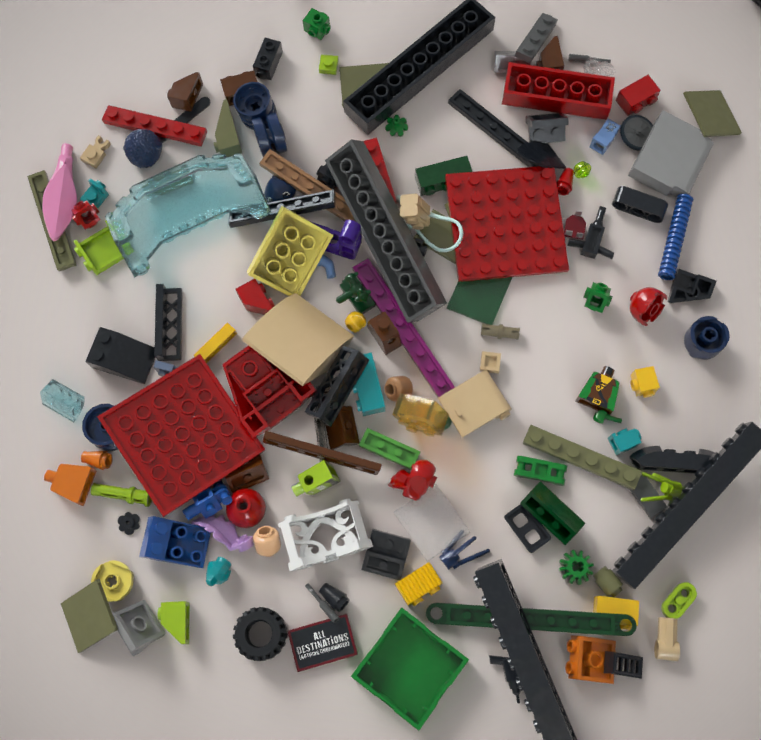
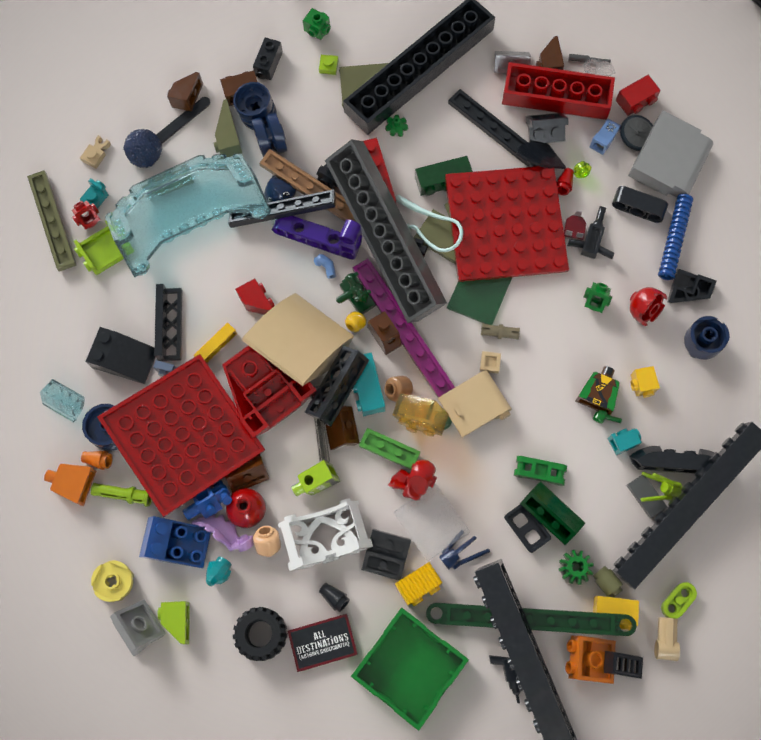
(60, 195): bright pink animal -> none
(89, 616): olive piece -> none
(133, 525): black plant -> none
(160, 126): red plate -> none
(289, 253): light yellow slope -> none
(321, 453): reddish brown tile -> none
(324, 605): dark grey piece -> none
(415, 211): tan brick -> none
(536, 37): dark grey plate -> none
(582, 457): olive plate -> none
(712, 113): olive piece -> none

